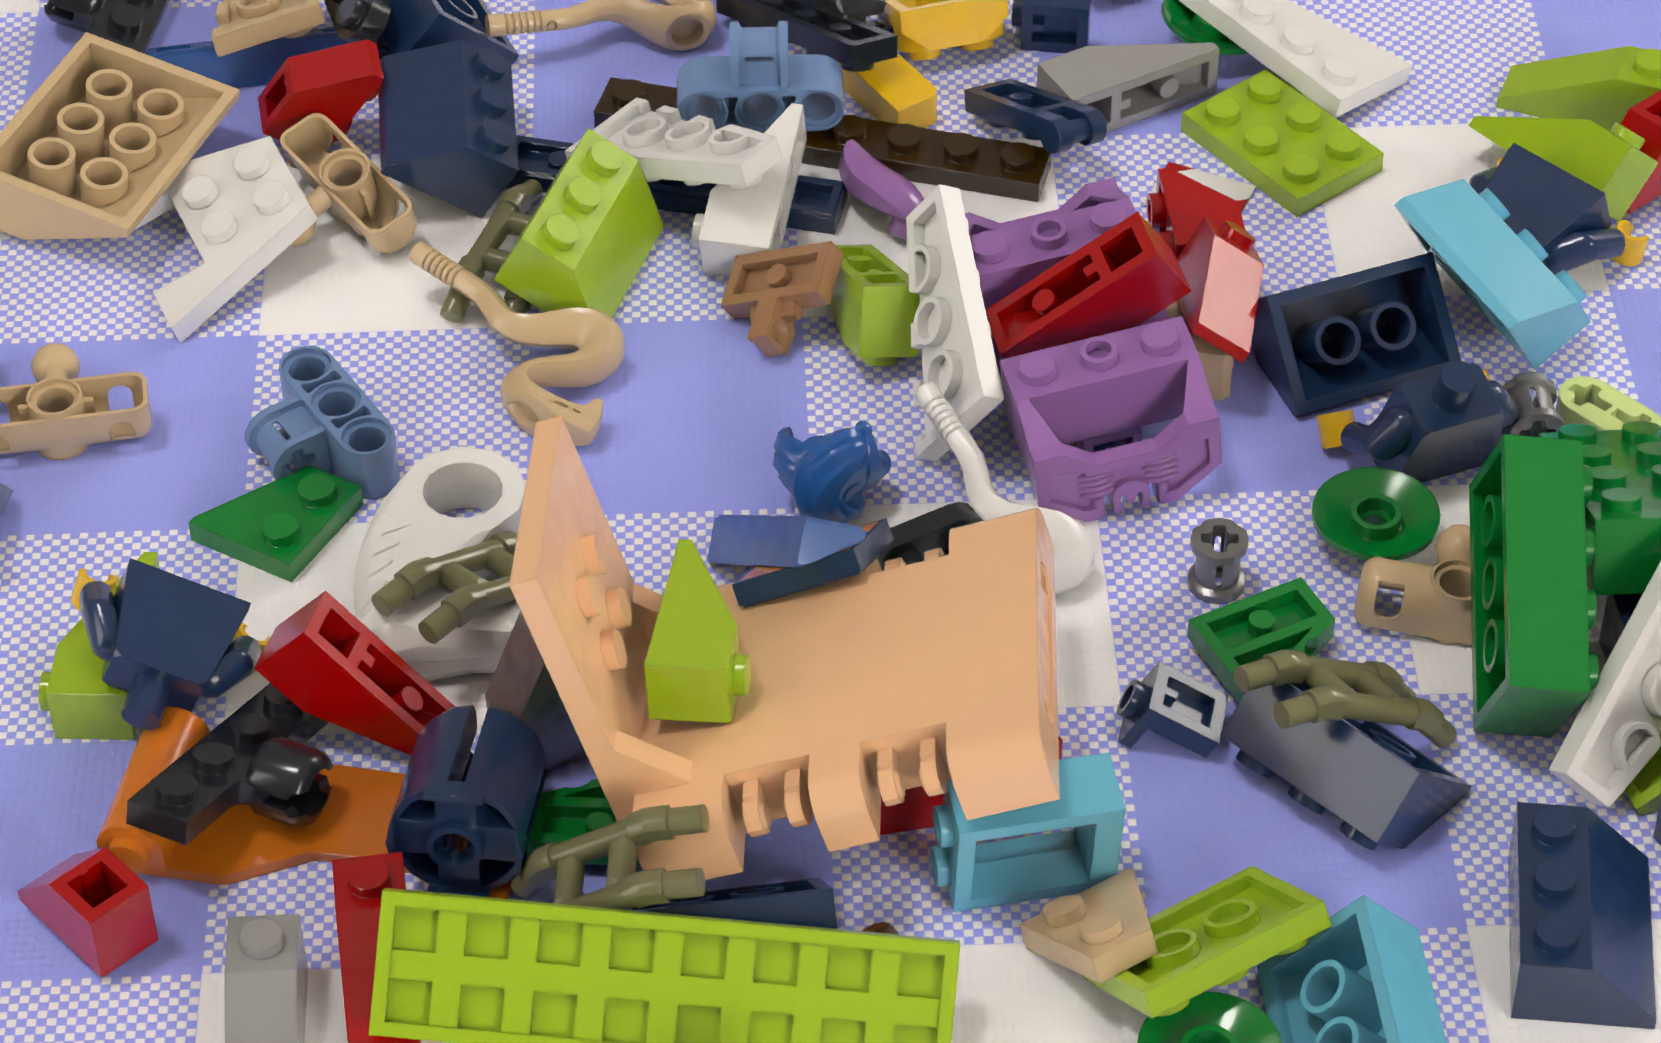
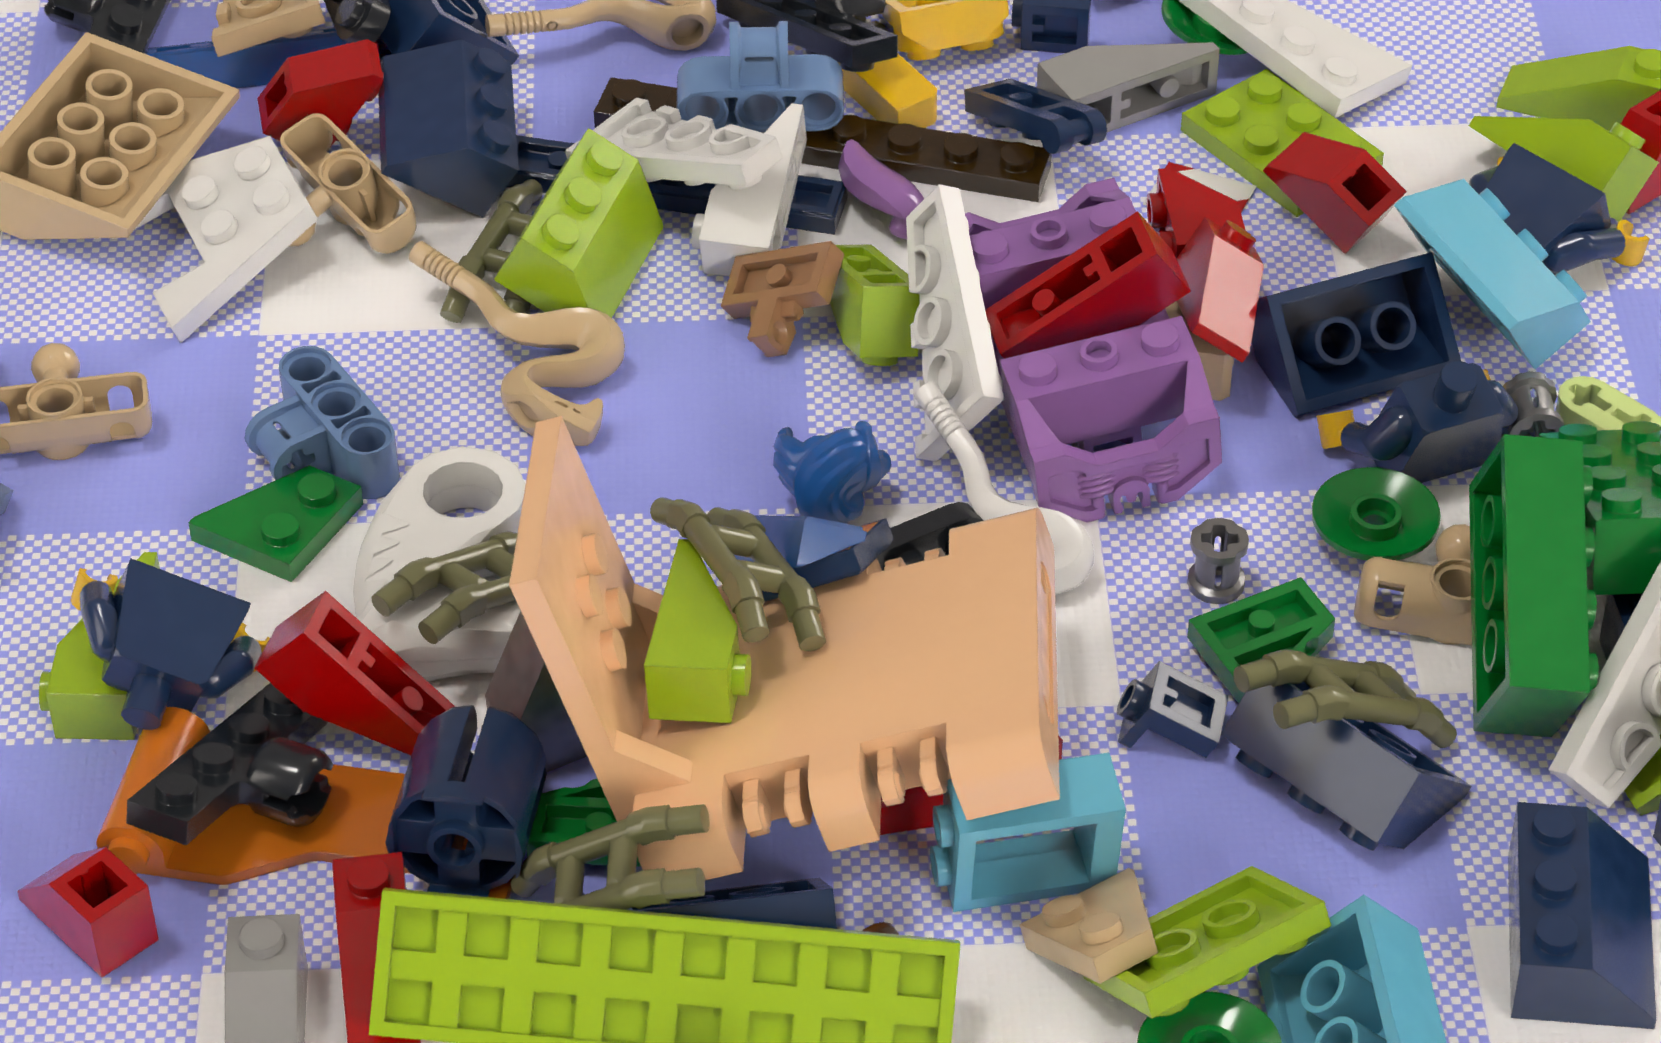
(739, 533): none -> olive piece
(1335, 186): none -> red slope

